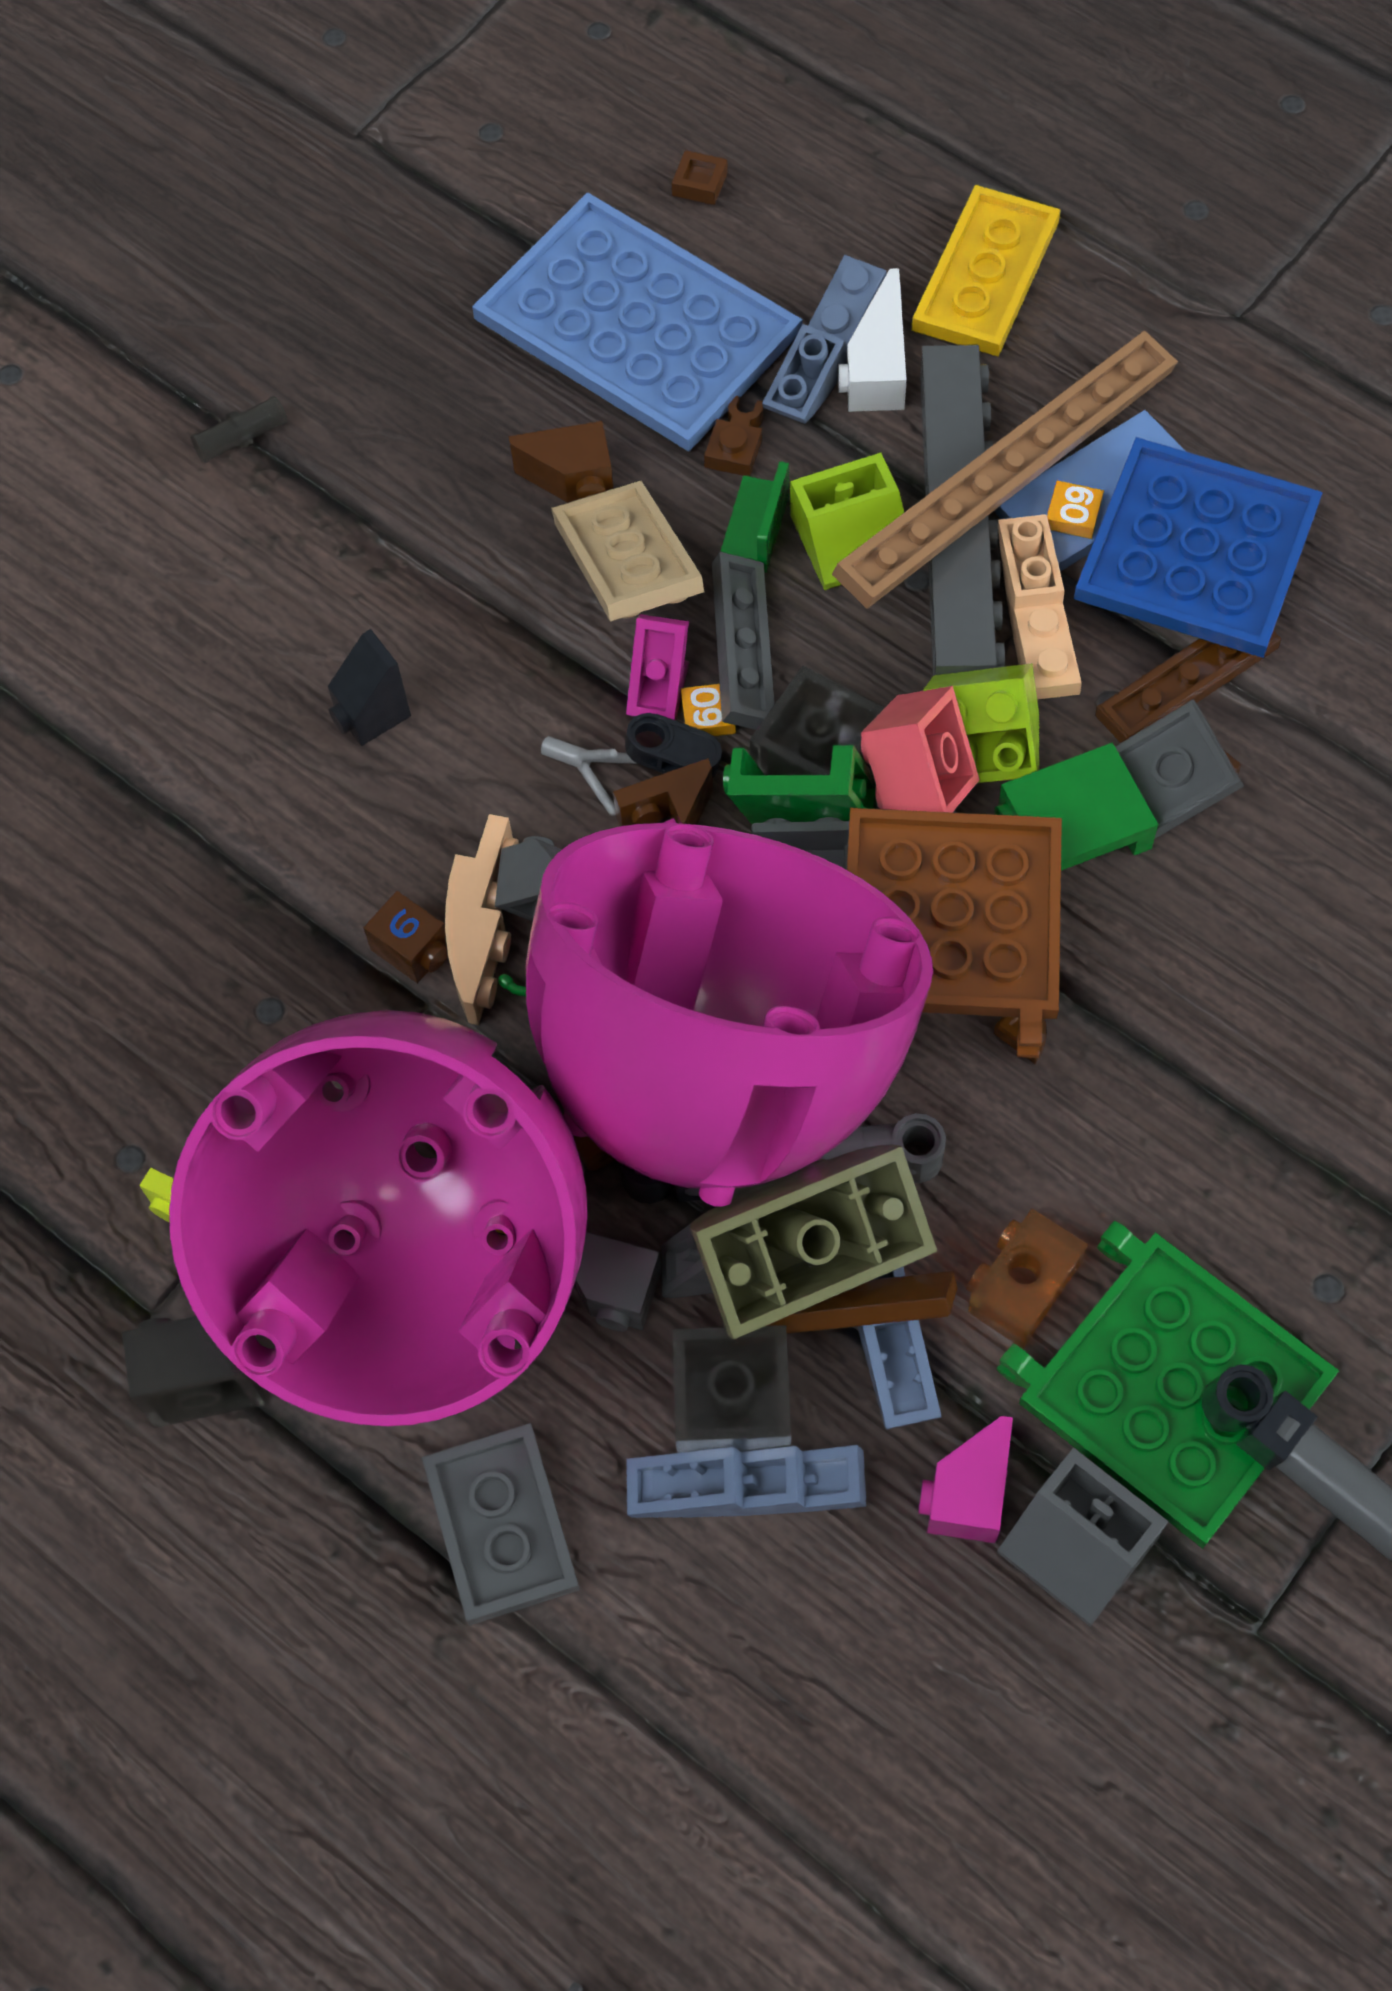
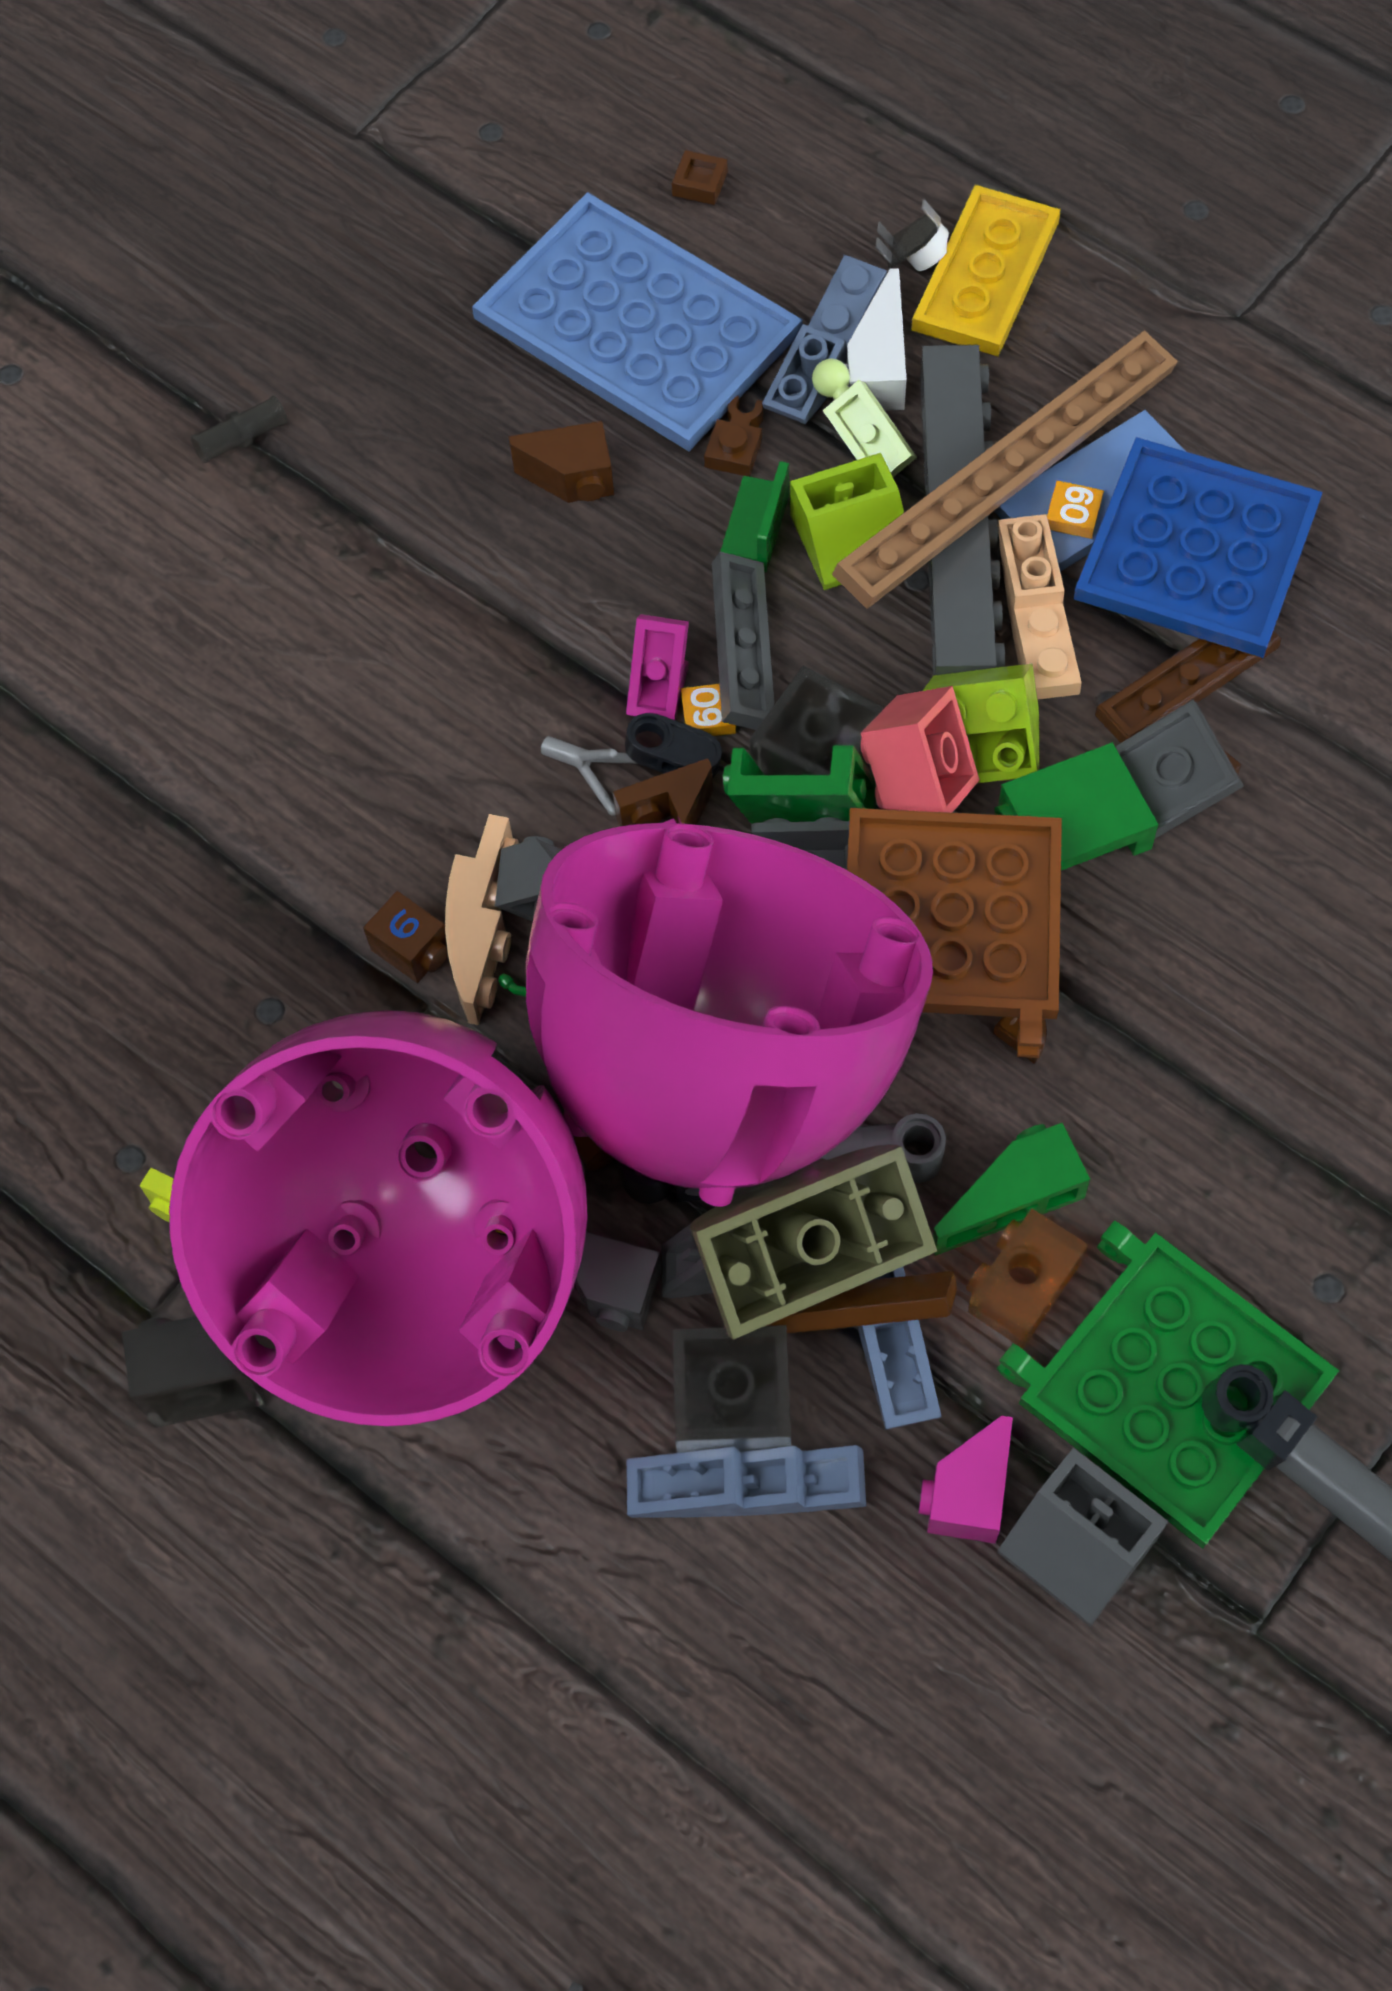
(368, 691): black slope -> none
(500, 1524): dark grey plate -> none
(627, 551): tan plate -> none
(860, 417): none -> yellowish green plate
(920, 242): none -> piece
(1031, 1173): none -> green slope

